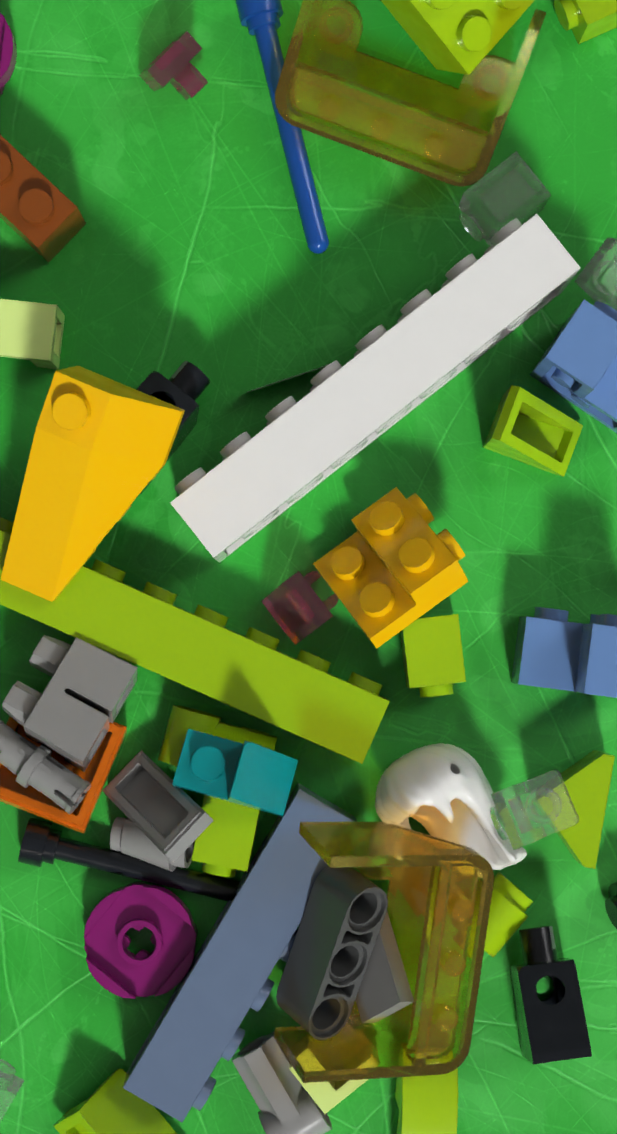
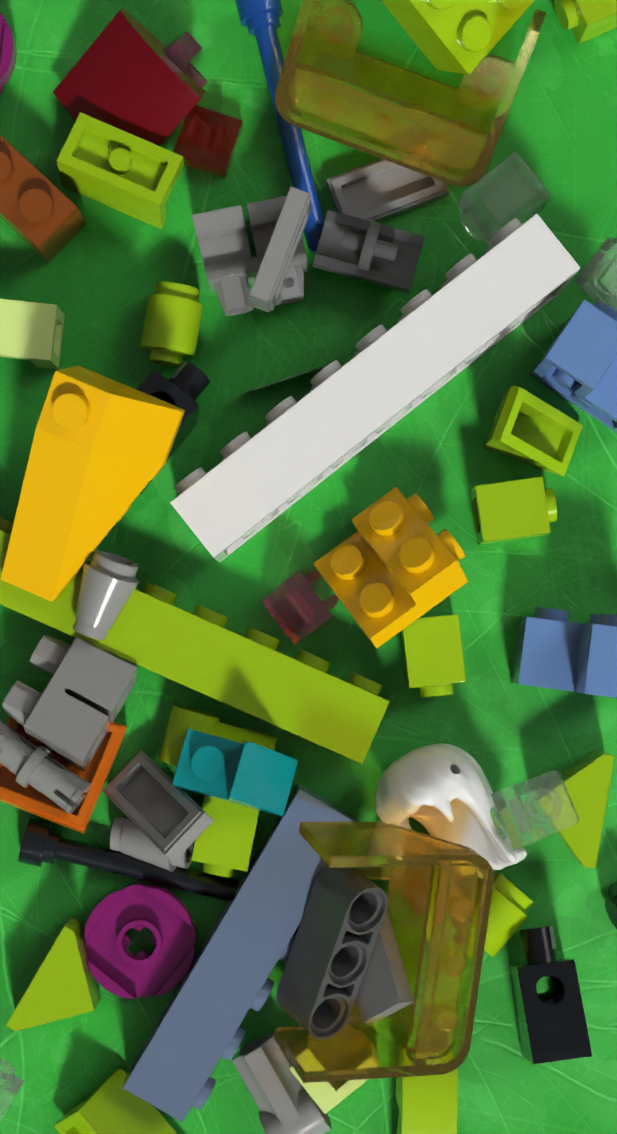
(61, 985): none -> lime slope
(103, 593): none -> light grey cone
(119, 169): none -> lime panel
(129, 82): none -> dark red slope
(171, 324): none -> lime brick
(209, 140): none -> clear red tile
(229, 259): none -> light grey hips
(281, 250): none -> light grey tile
(368, 251): none -> dark grey hips
(383, 191): none -> light grey tile
(512, 510): none -> lime brick

